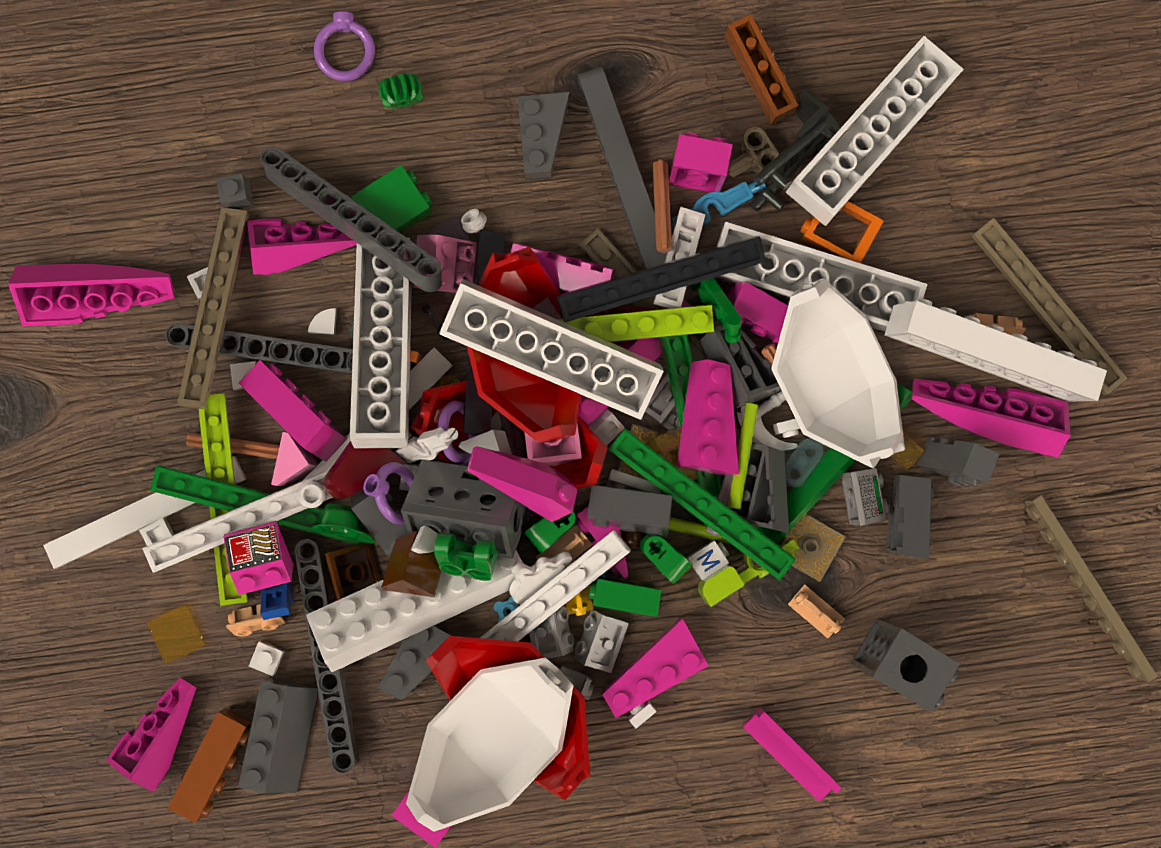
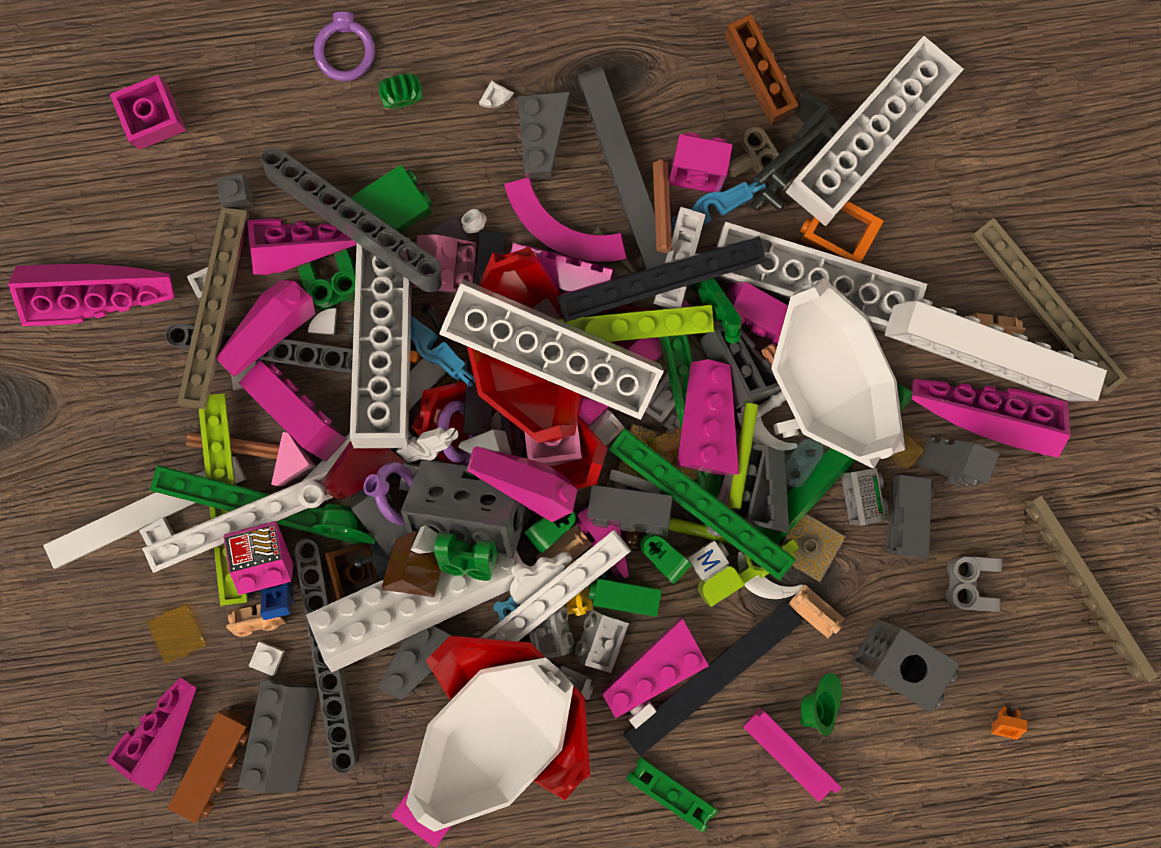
(148, 112): none -> dark pink brick
(267, 323): none -> dark pink wedge
(332, 285): none -> green piece
(379, 558): none -> black helmet
(442, 355): none -> dark azure piece
(495, 96): none -> white tile
(557, 236): none -> dark pink tile
(672, 794): none -> green plate
(713, 678): none -> black tile
(764, 587): none -> white piece
(821, 706): none -> green piece
(969, 583): none -> light grey piece
(1008, 726): none -> orange tile

